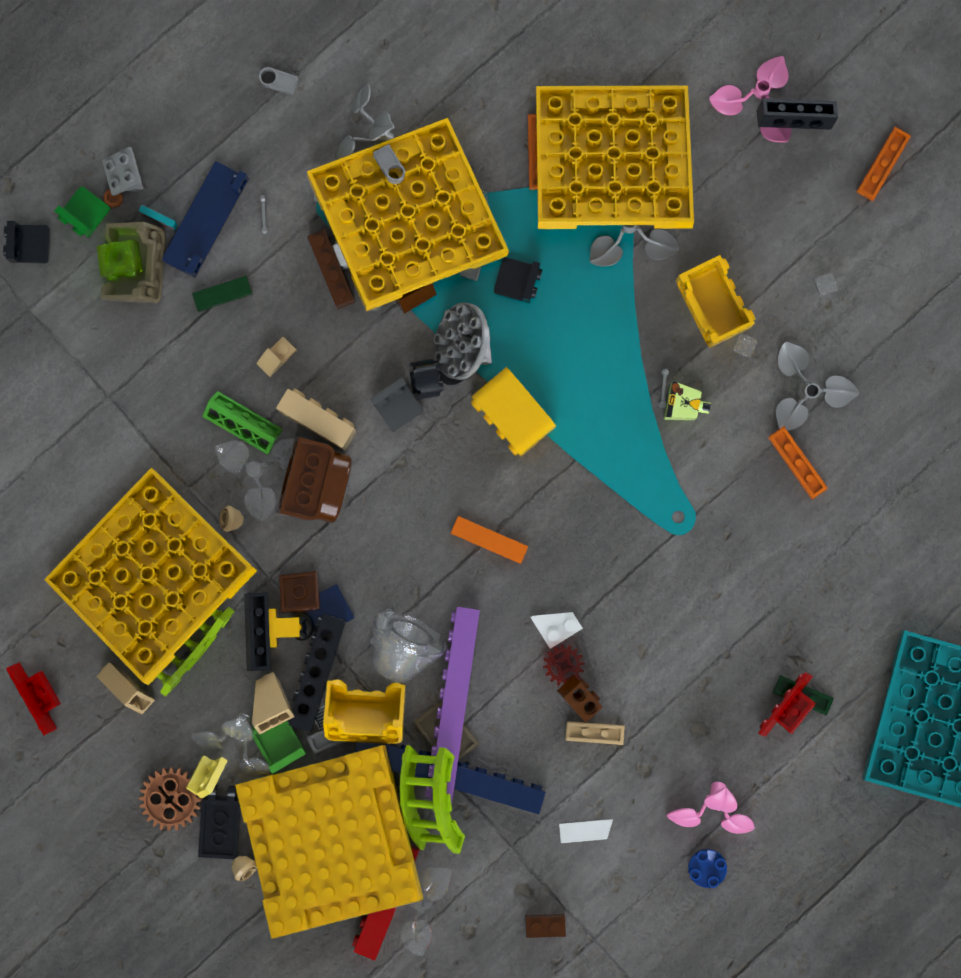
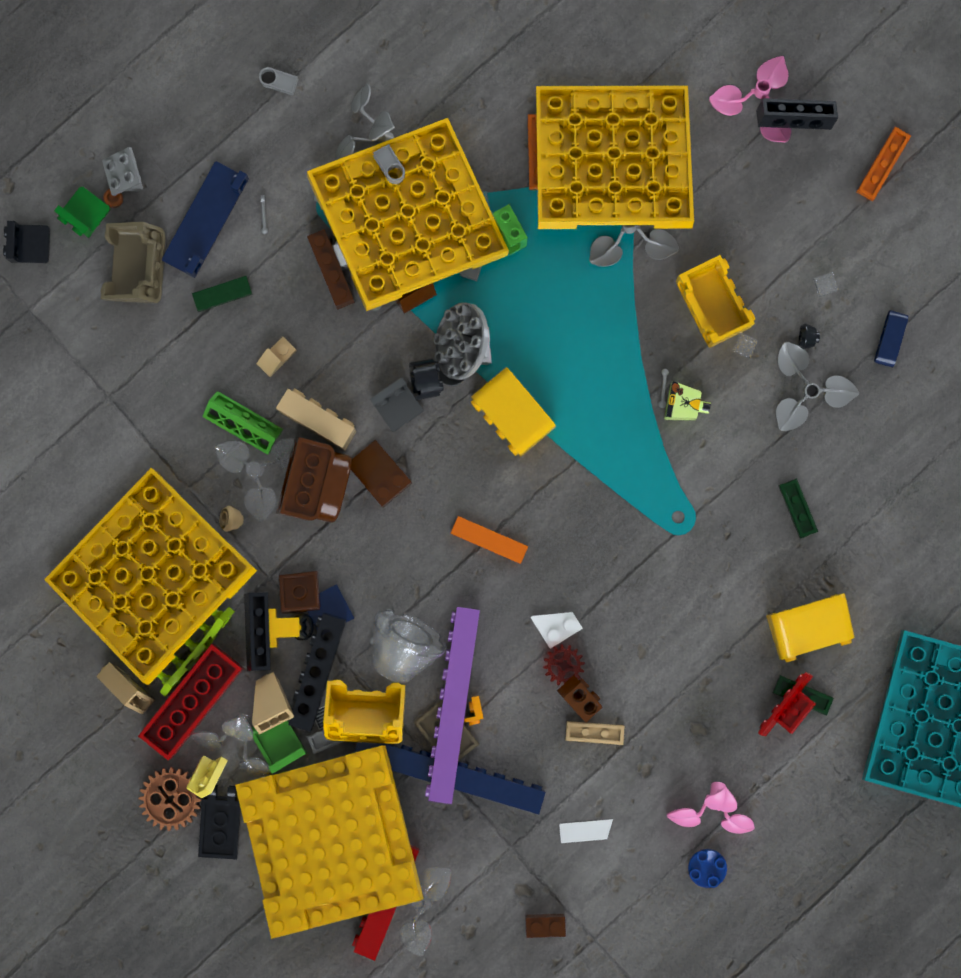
(37, 696): red bracket -> none
(128, 266): clear neon green brick -> none
(157, 217): teal tile -> none
(191, 702): none -> red brick
(243, 868): tan cone -> none
(379, 473): none -> reddish brown slope
(441, 803): lime fence -> none
(475, 707): none -> light orange bracket
(510, 229): none -> bright green panel
(517, 279): black bracket -> none
(797, 462): orange tile -> none
(798, 508): none -> dark green tile
(808, 336): none -> black cone
(811, 627): none -> yellow windscreen
(891, 338): none -> dark blue beam

